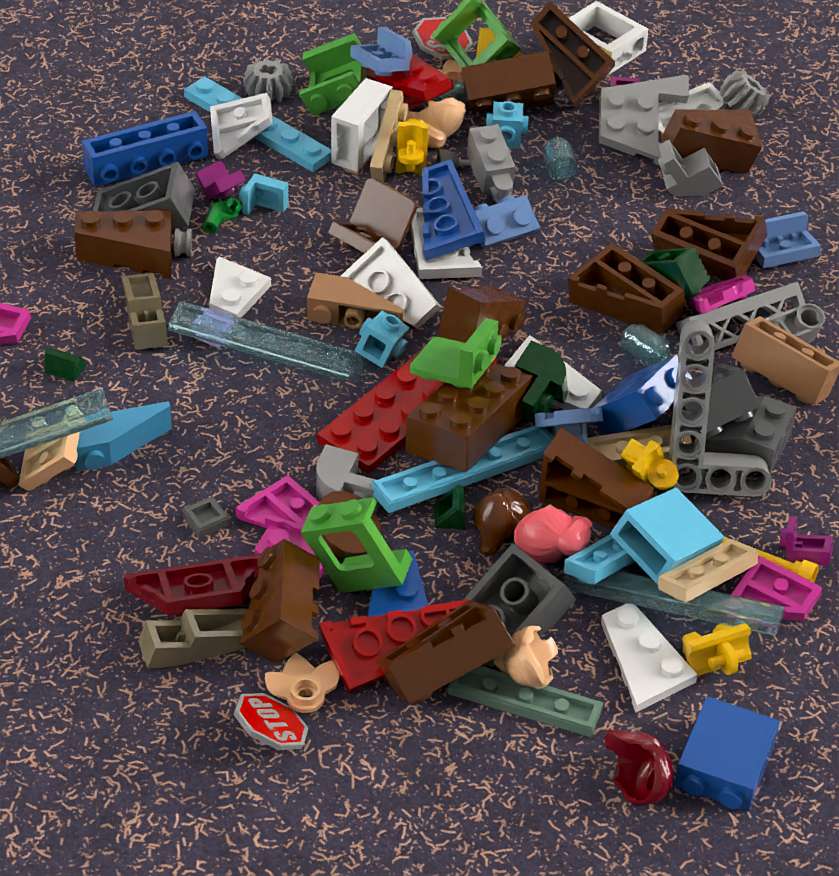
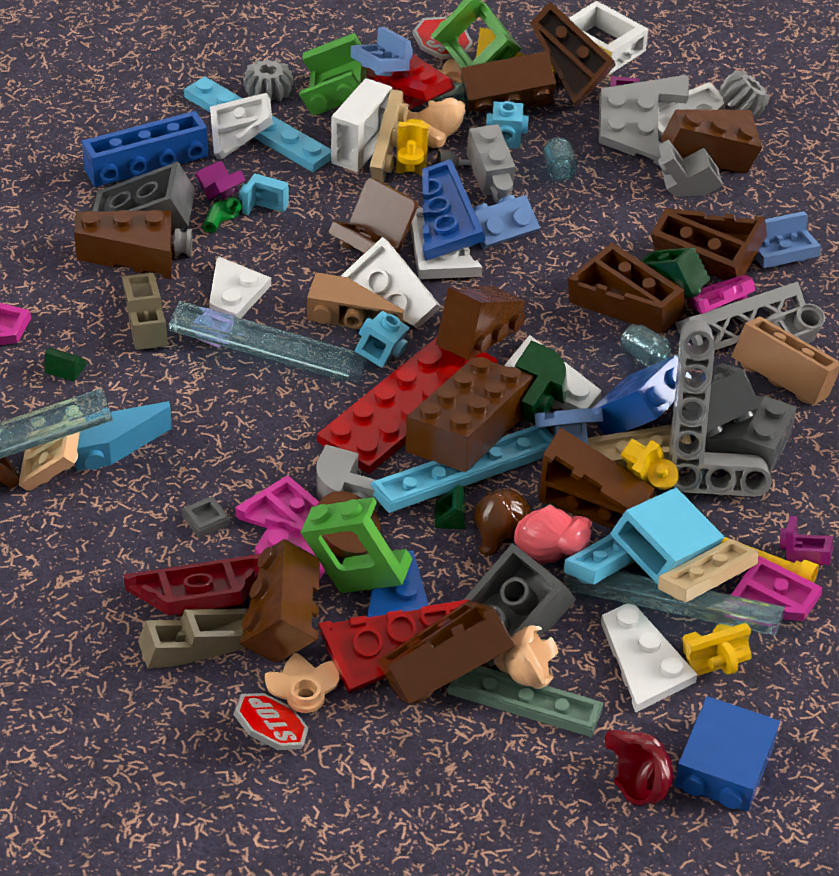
(459, 361): bright green bracket -> none

